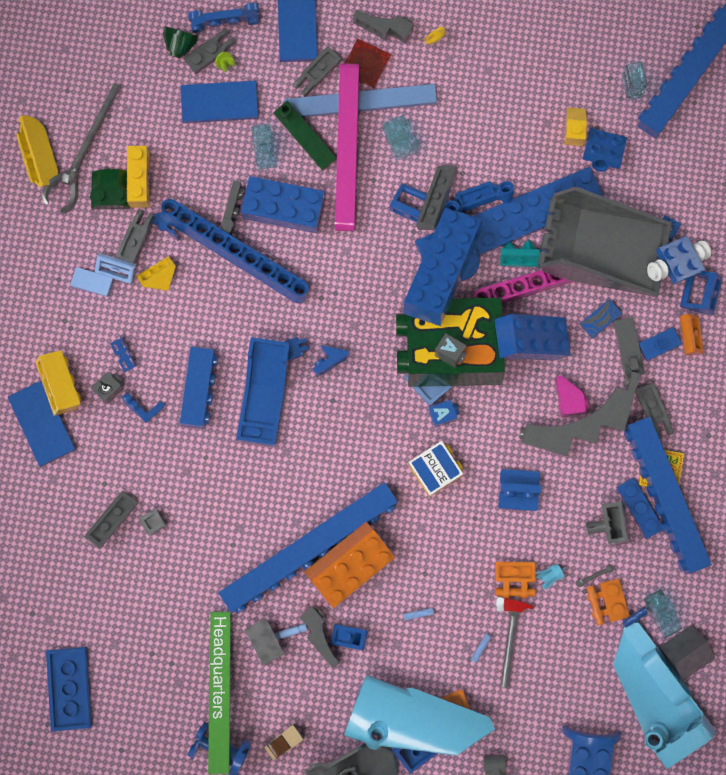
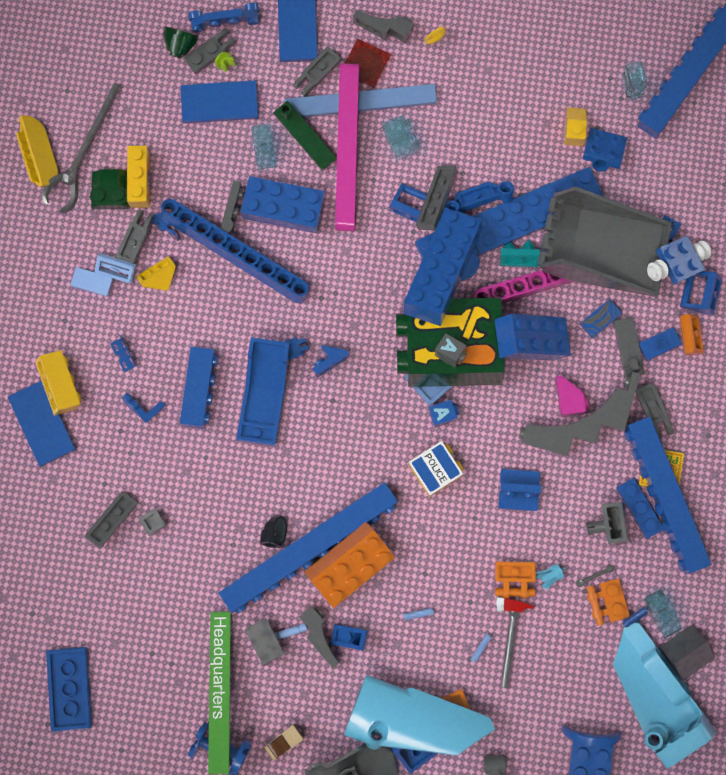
(108, 387): dark grey brick -> none
(274, 532): none -> black rock

